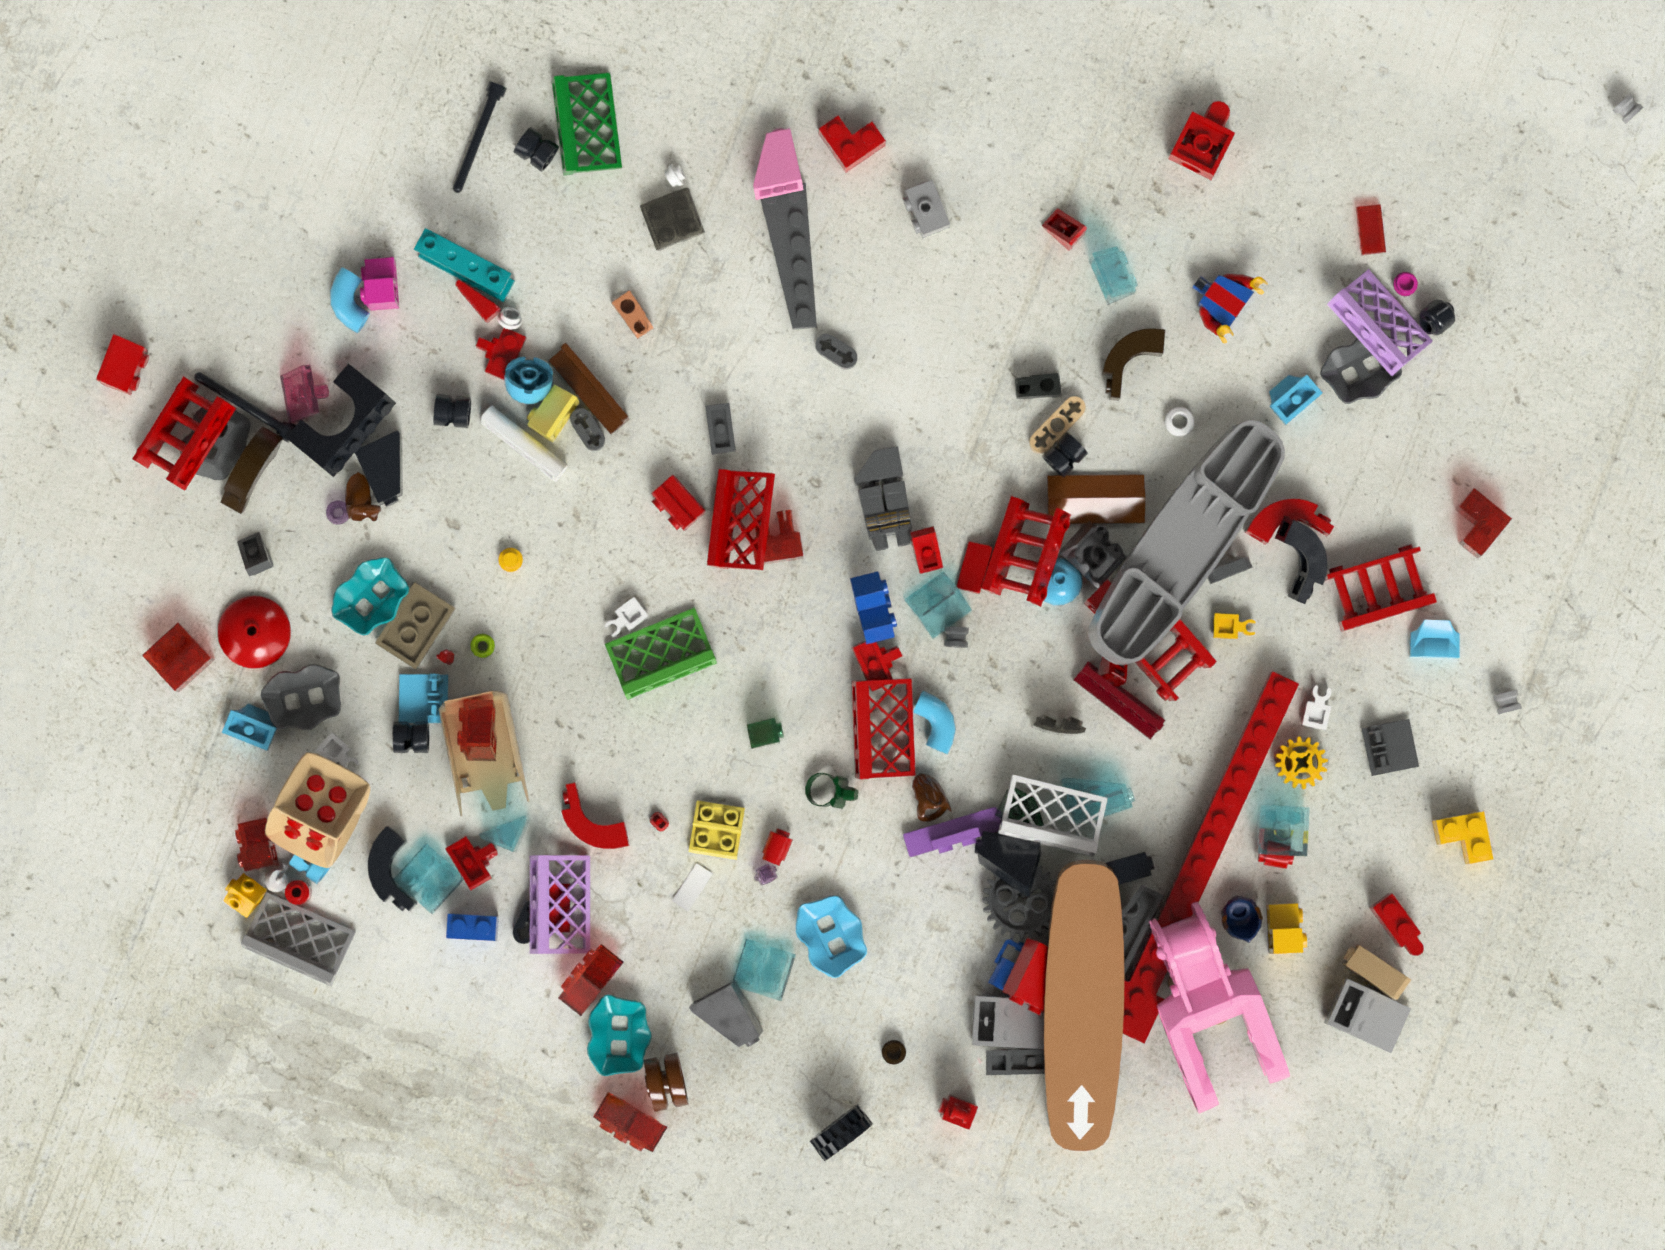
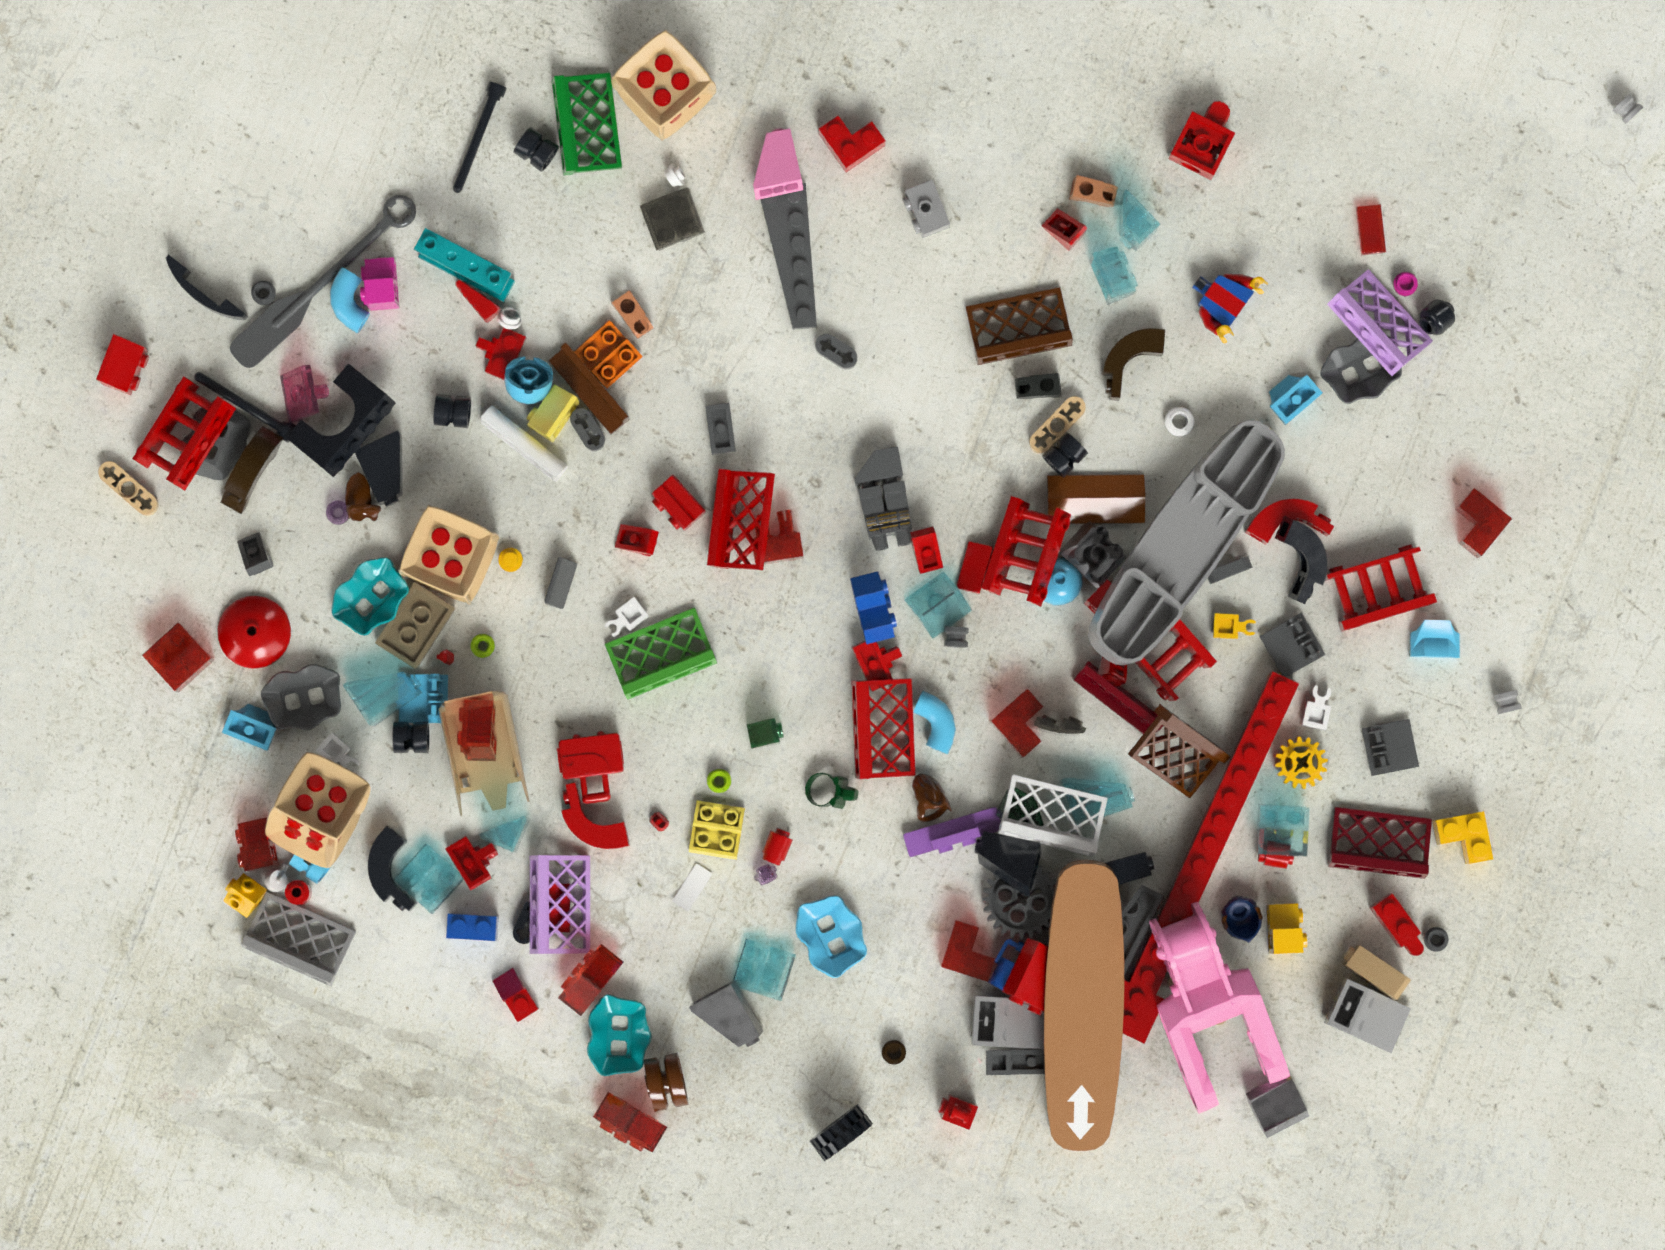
(118, 489): none -> tan beam
(226, 309): none -> black slope
(255, 292): none -> dark grey plate
(288, 313): none -> dark grey piece
(383, 695): none -> clear light blue slope
(449, 554): none -> tan piece
(515, 995): none -> red slope
(560, 583): none -> dark grey slope
(591, 757): none -> red piece
(607, 354): none -> orange slope
(636, 539): none -> red slope
(663, 85): none -> tan piece
(715, 773): none -> lime plate
(960, 956): none -> clear red brick
(1013, 726): none -> clear red brick
(1019, 346): none -> reddish brown fence
(1093, 191): none -> nougat leg
(1135, 222): none -> clear light blue slope
(1186, 734): none -> reddish brown fence
(1277, 1106): none -> flat silver slope
(1292, 645): none -> dark grey hinge
(1384, 863): none -> dark red fence
(1443, 939): none -> dark grey plate

